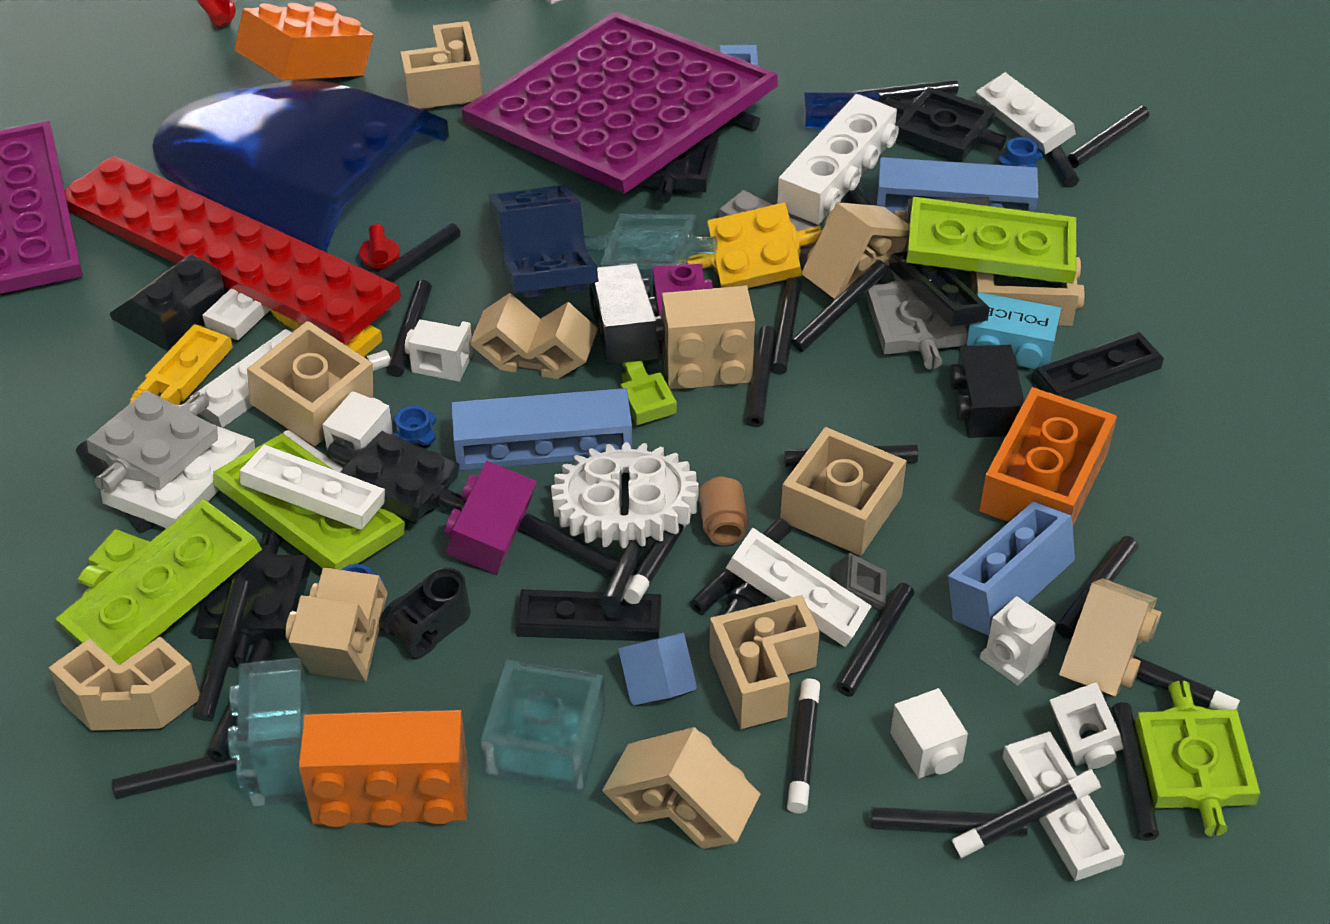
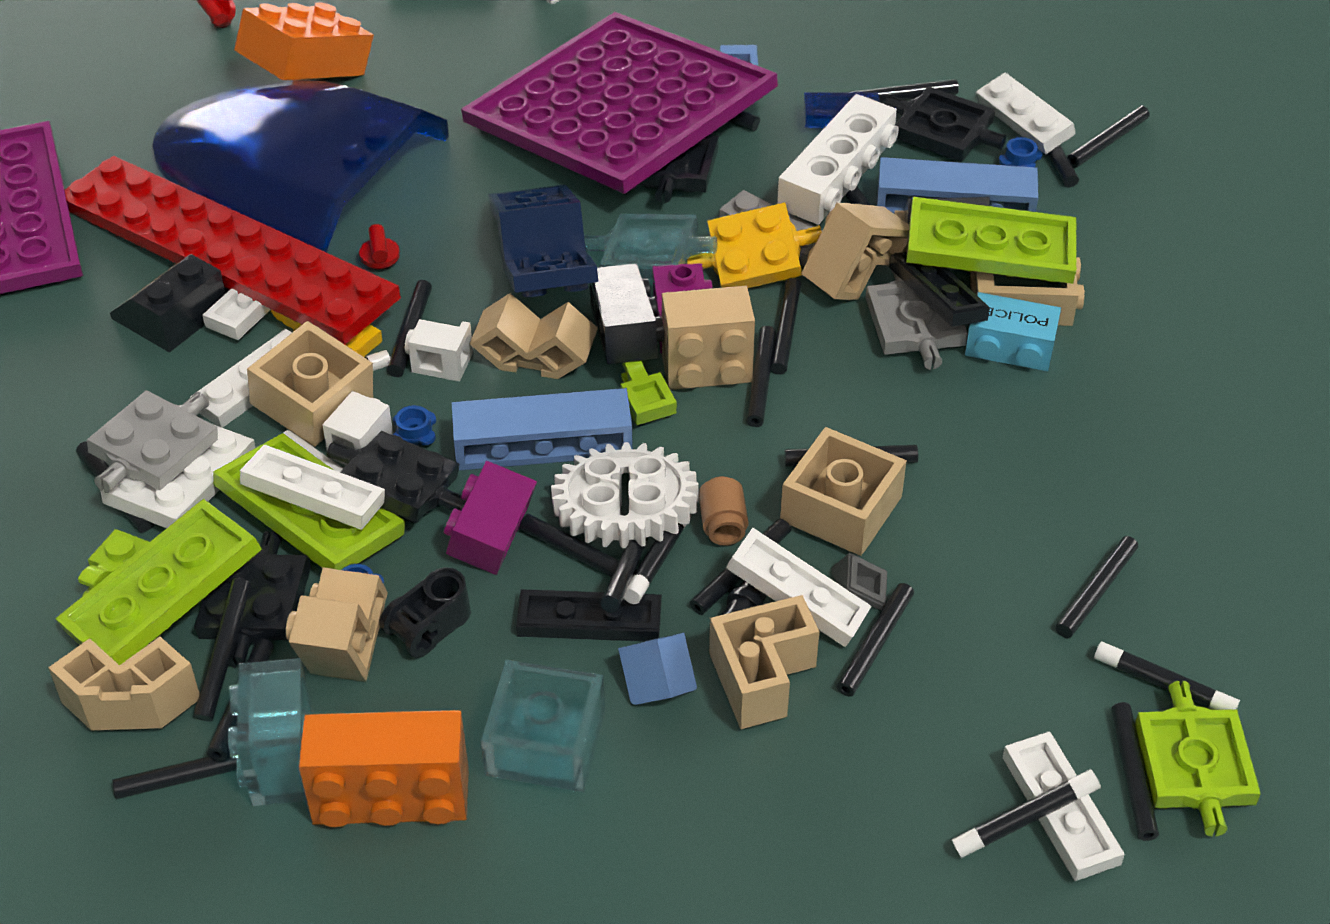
(186, 364): yellow hinge -> none
(420, 253): black bar -> none
(443, 73): tan brick -> none
(683, 780): tan brick -> none
(803, 746): black bar -> none
(840, 305): black bar -> none
(929, 734): white brick -> none
(931, 820): black bar -> none
(987, 389): black brick -> none
(1012, 564): medium blue brick -> none
(1018, 640): white brick -> none
(1048, 457): orange brick -> none
(1084, 711): white brick -> none
(1098, 367): black tile -> none
(1107, 636): tan brick -> none

